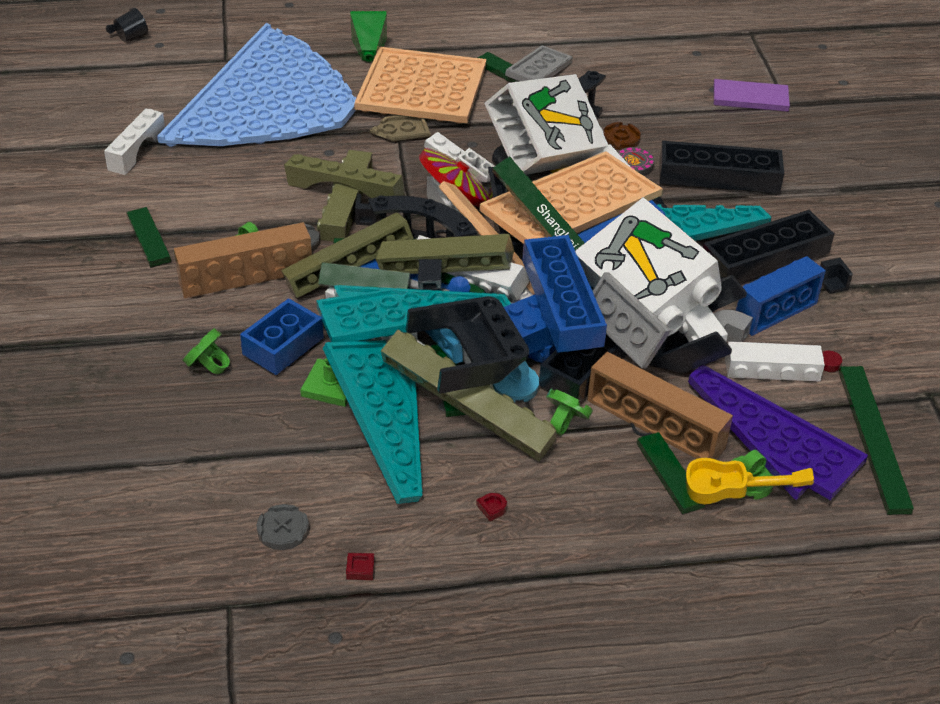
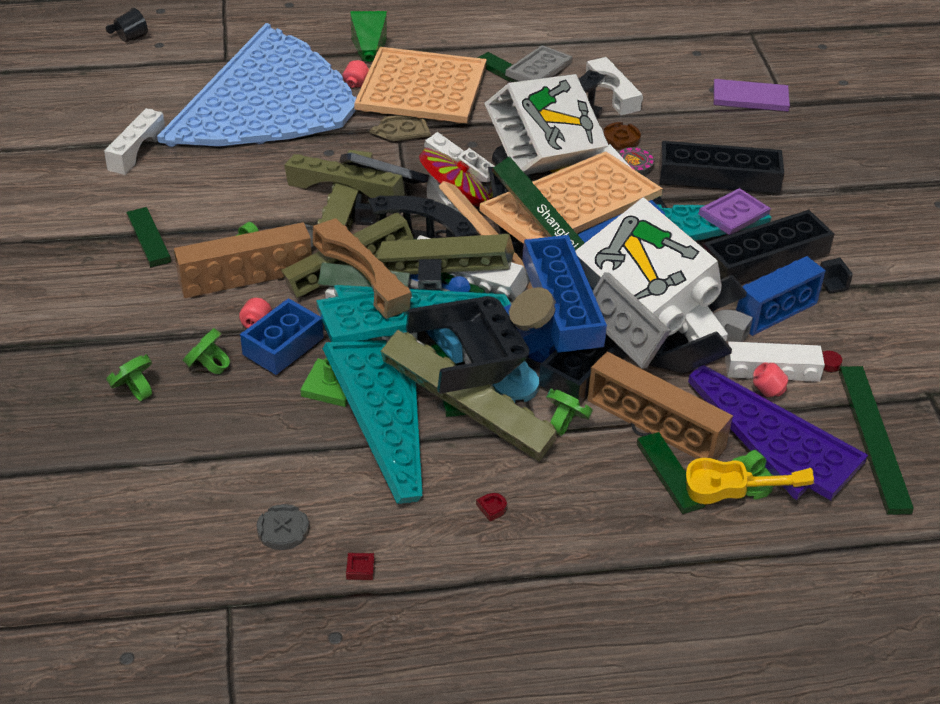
(132, 375): none -> bright green tile
(253, 311): none -> coral head
(336, 241): none -> medium nougat arch
(355, 73): none -> coral head
(365, 162): none -> black tile
(532, 308): none -> dark tan tile
(625, 95): none -> white arch
(734, 211): none -> medium lavender tile
(770, 379): none -> coral head

